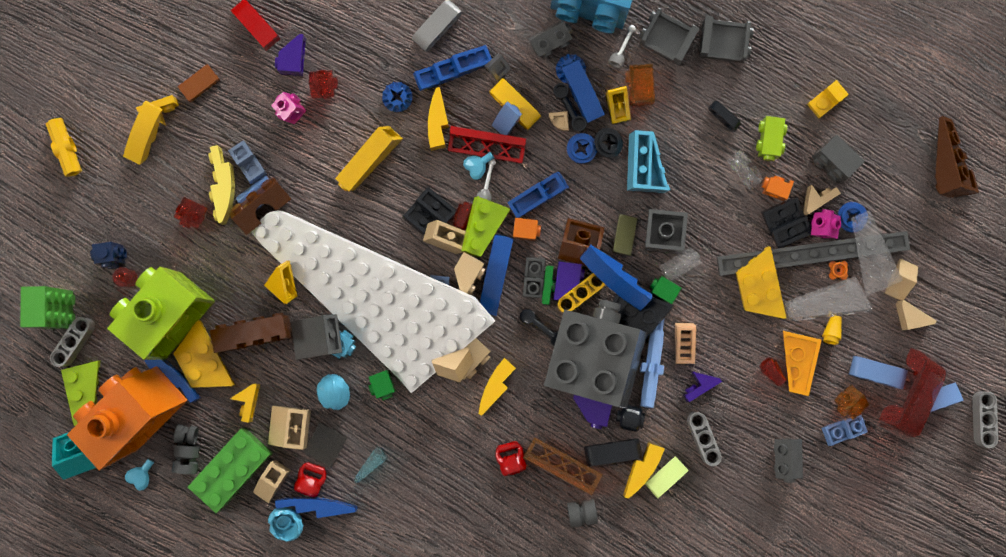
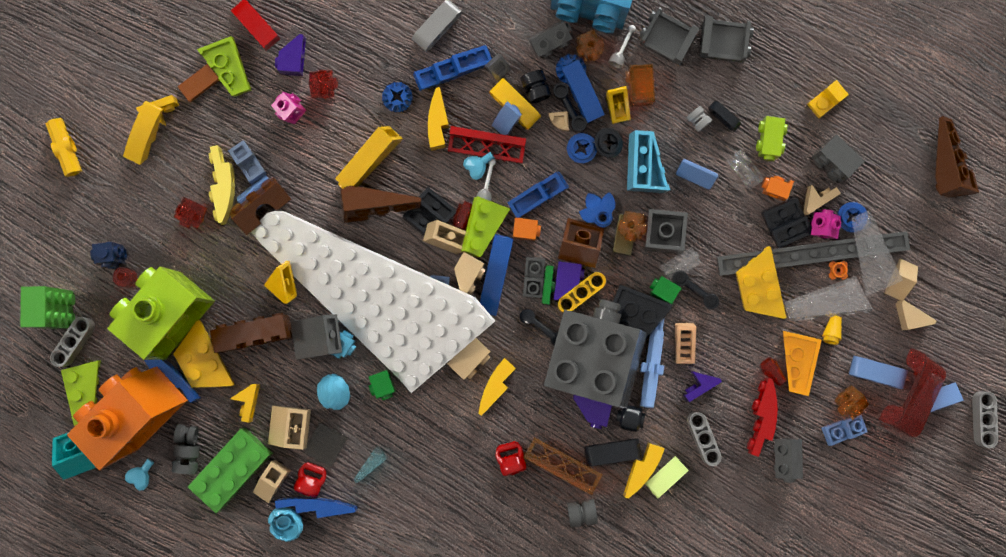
(227, 64): none -> lime wing
(362, 202): none -> reddish brown wedge
(453, 365): tan slope -> none
(536, 87): none -> black wheel
(589, 40): none -> clear orange brick
(595, 207): none -> blue plate
(613, 276): blue slope -> none
(632, 219): none -> clear orange brick
(696, 174): none -> medium blue slope
(697, 114): none -> light grey wheel
(710, 300): none -> black bar
(767, 409): none -> red slope

